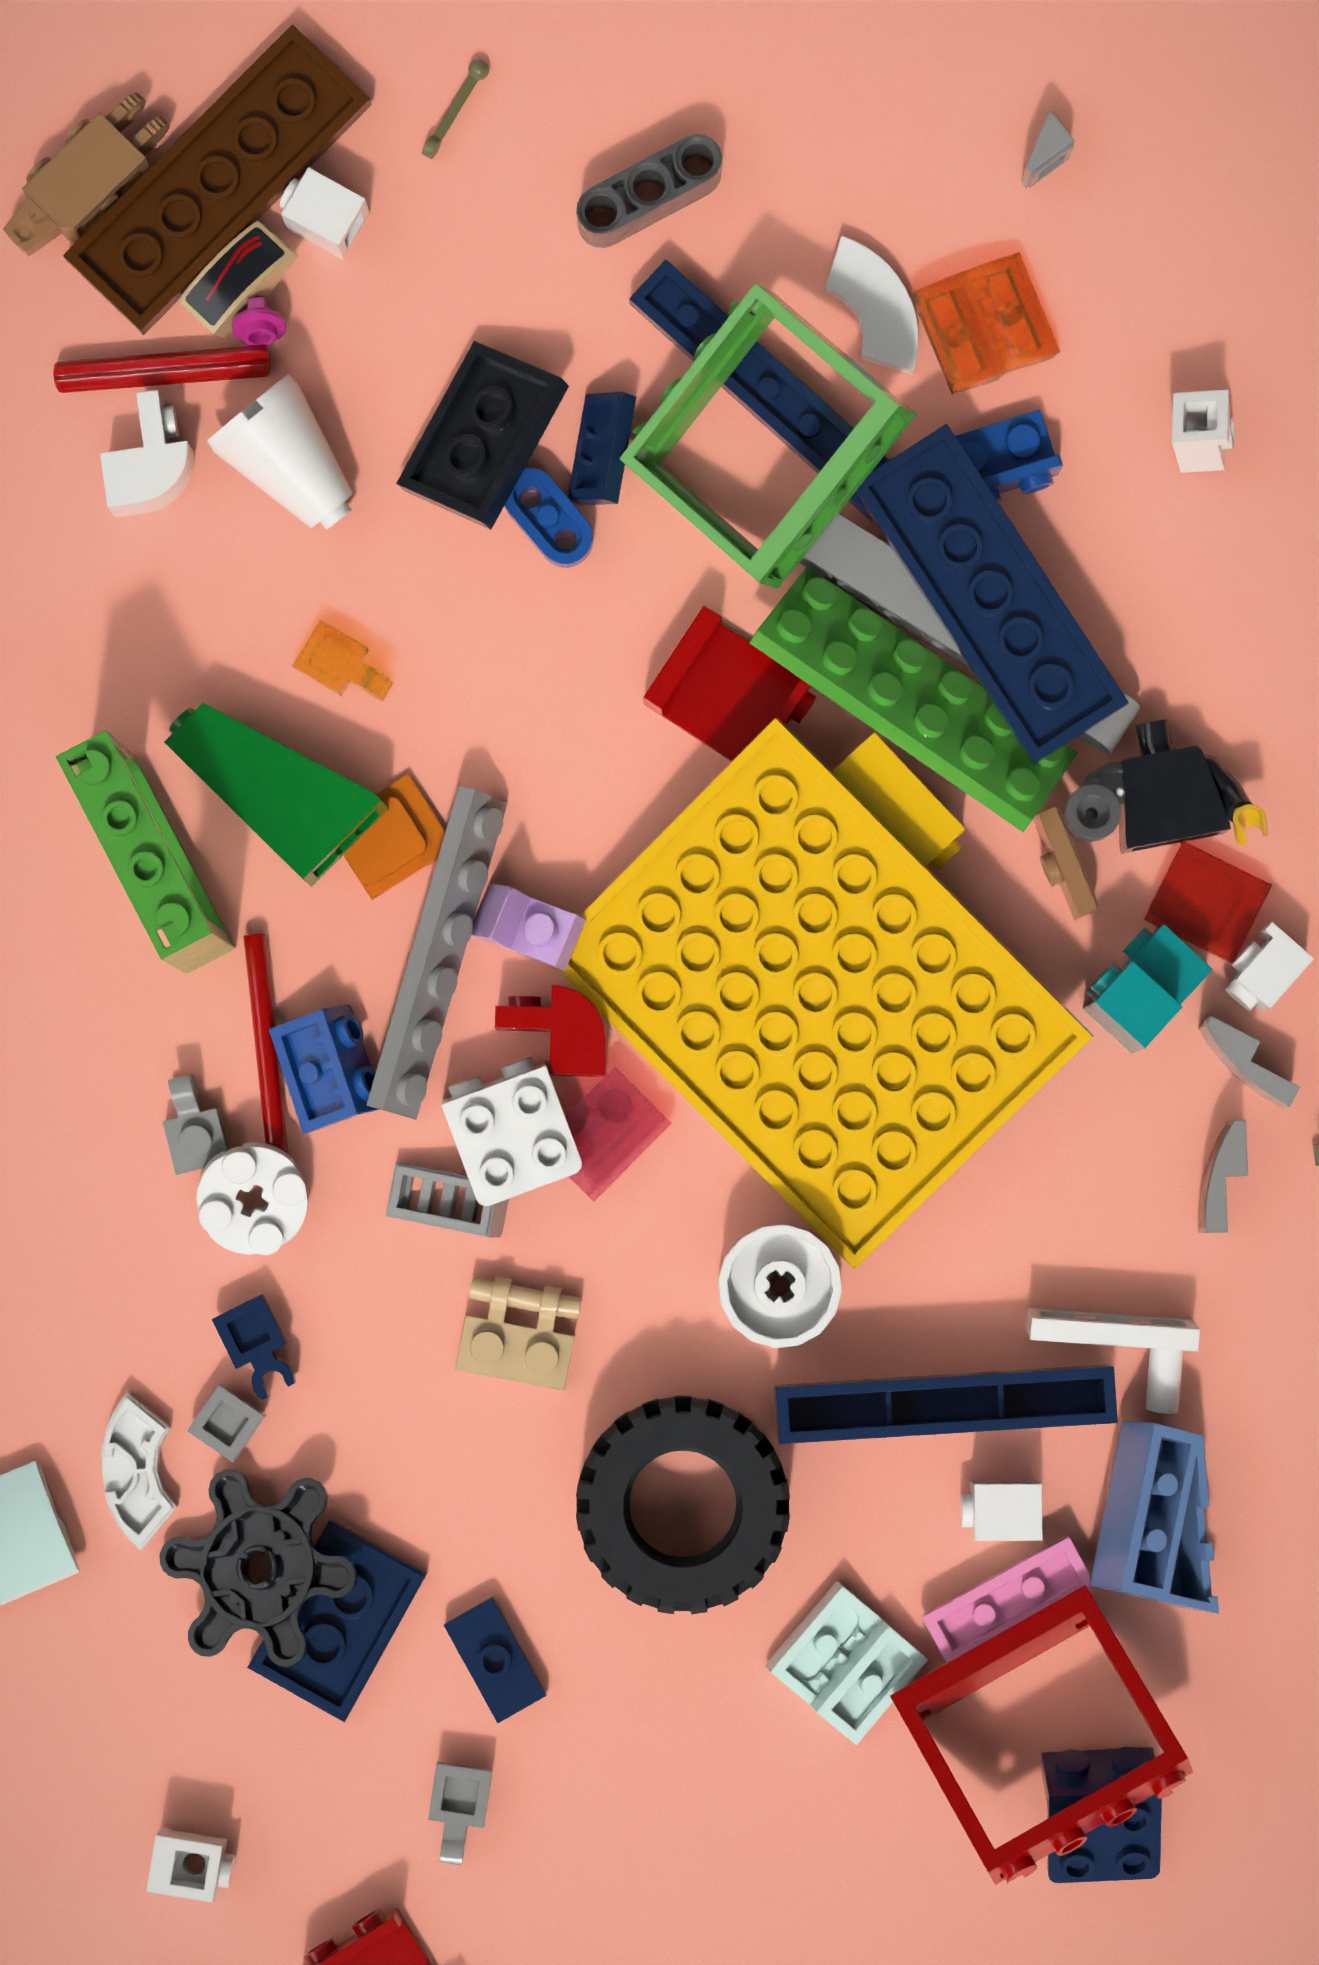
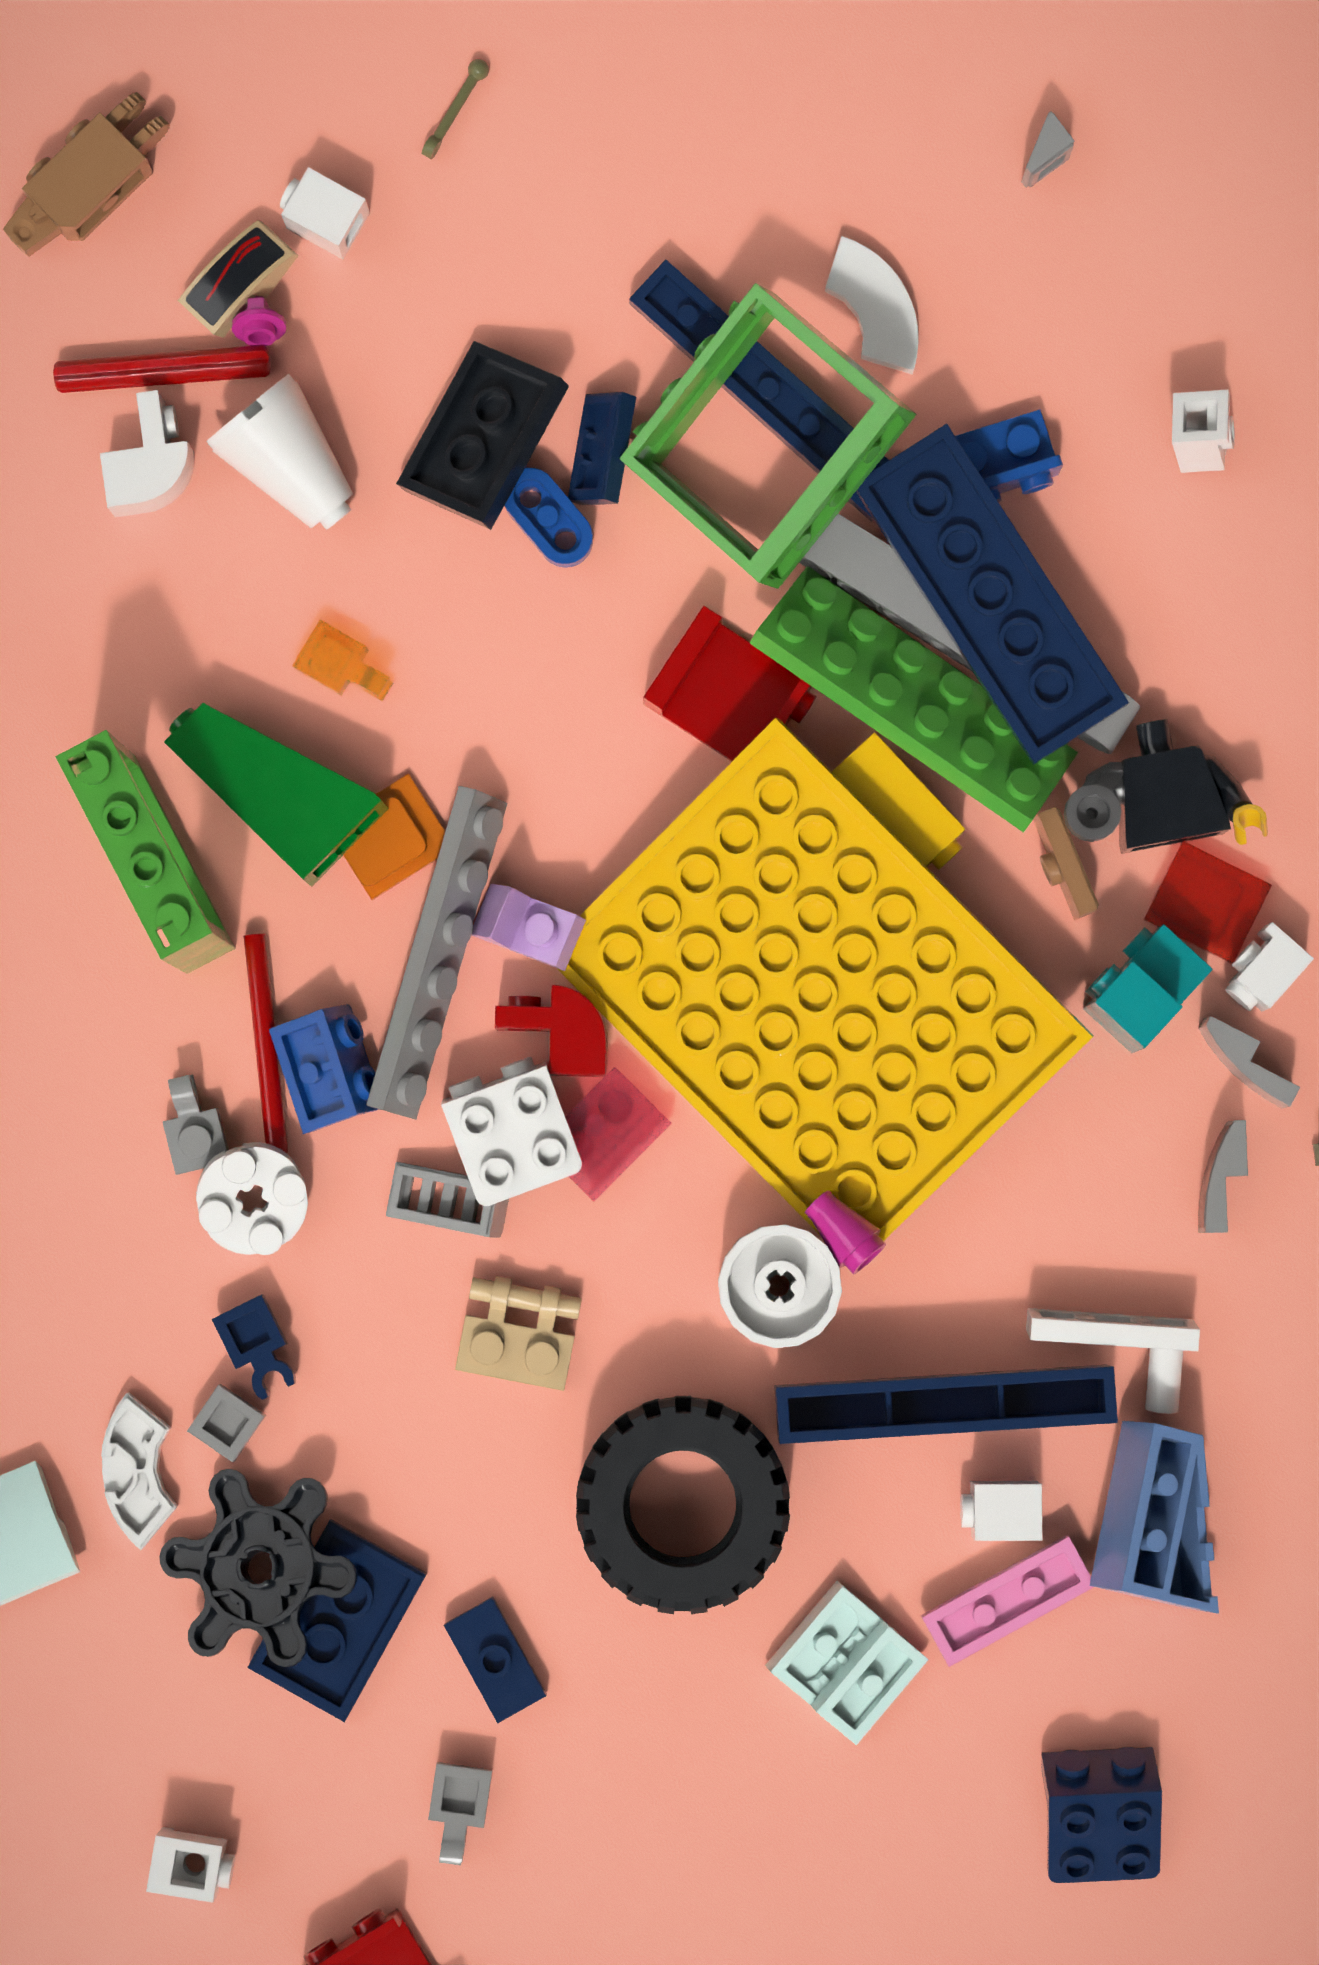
(217, 179): reddish brown plate -> none
(662, 168): flat silver beam -> none
(846, 1233): none -> dark pink cone
(985, 323): clear orange slope -> none
(998, 1657): red window -> none

